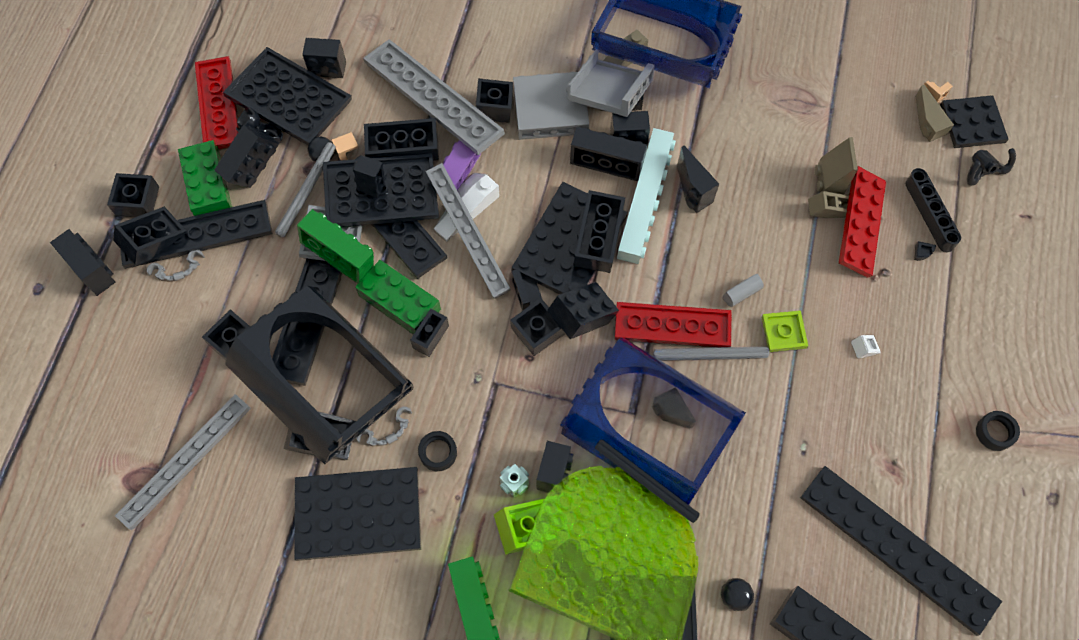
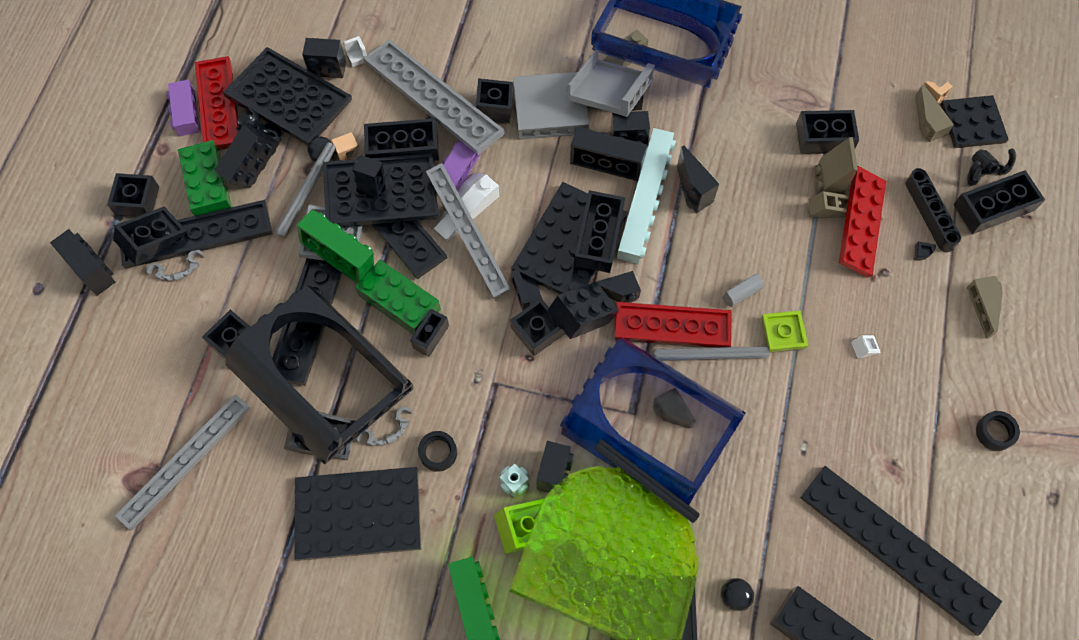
(183, 108): none -> medium lavender brick
(355, 51): none -> white panel
(621, 287): none -> black slope
(825, 130): none -> black brick
(987, 300): none -> dark tan slope
(999, 202): none -> black brick

